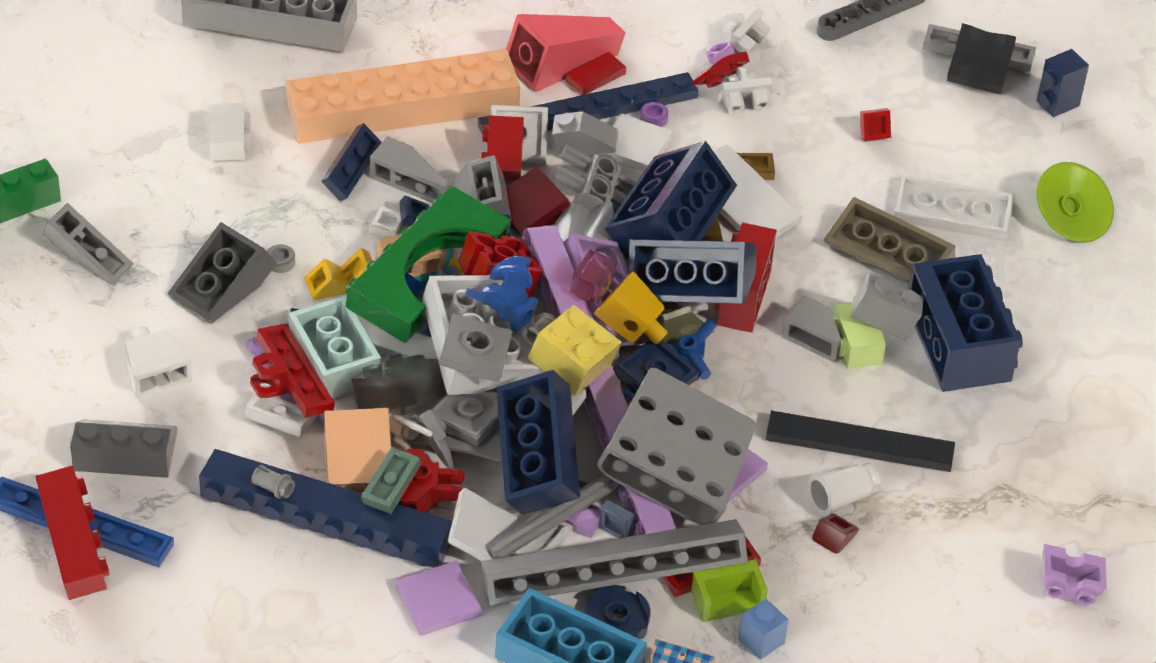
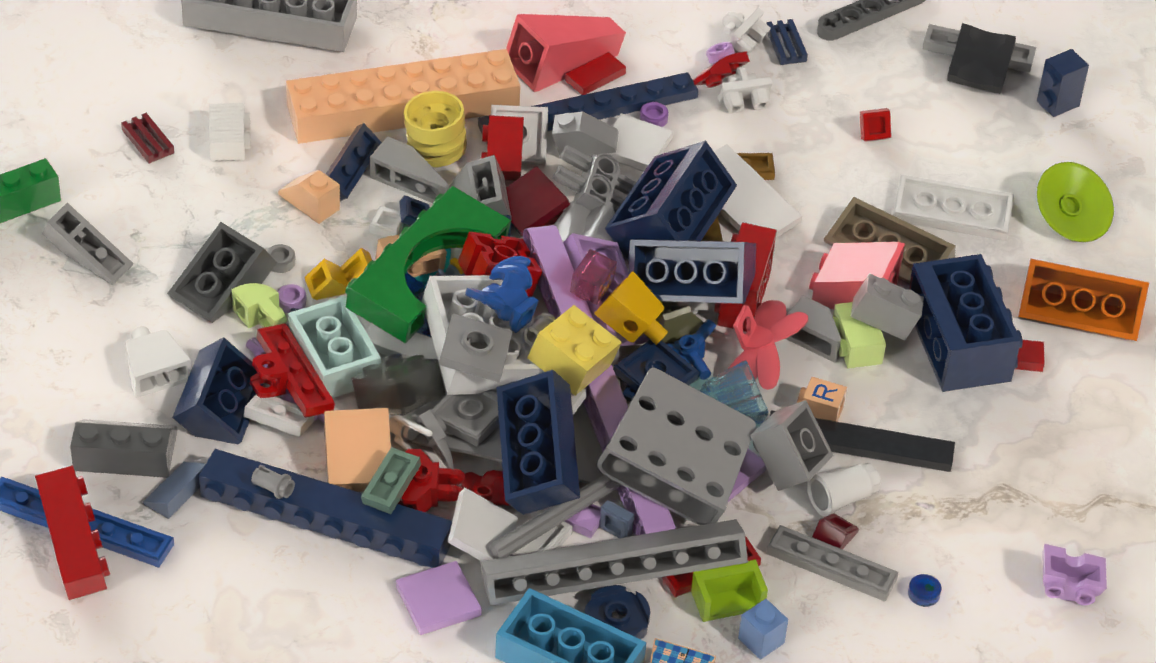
(140, 124): none -> dark red tile
(175, 489): none -> sand blue slope
(217, 394): none -> dark blue slope
(257, 305): none -> yellowish green brick
(291, 297): none -> lavender tile
(313, 195): none -> light nougat slope
(436, 127): none -> light yellow wheel
(487, 486): none -> red plate
(739, 391): none -> clear light blue torso
(762, 333): none -> coral piece
(791, 445): none -> light grey brick
(795, 37): none -> dark blue tile
(824, 398): none -> light nougat brick
(832, 563): none -> light grey tile
(849, 265): none -> slope
(924, 590): none -> clear blue tile
(1031, 356): none -> red tile
(1083, 299): none -> orange slope

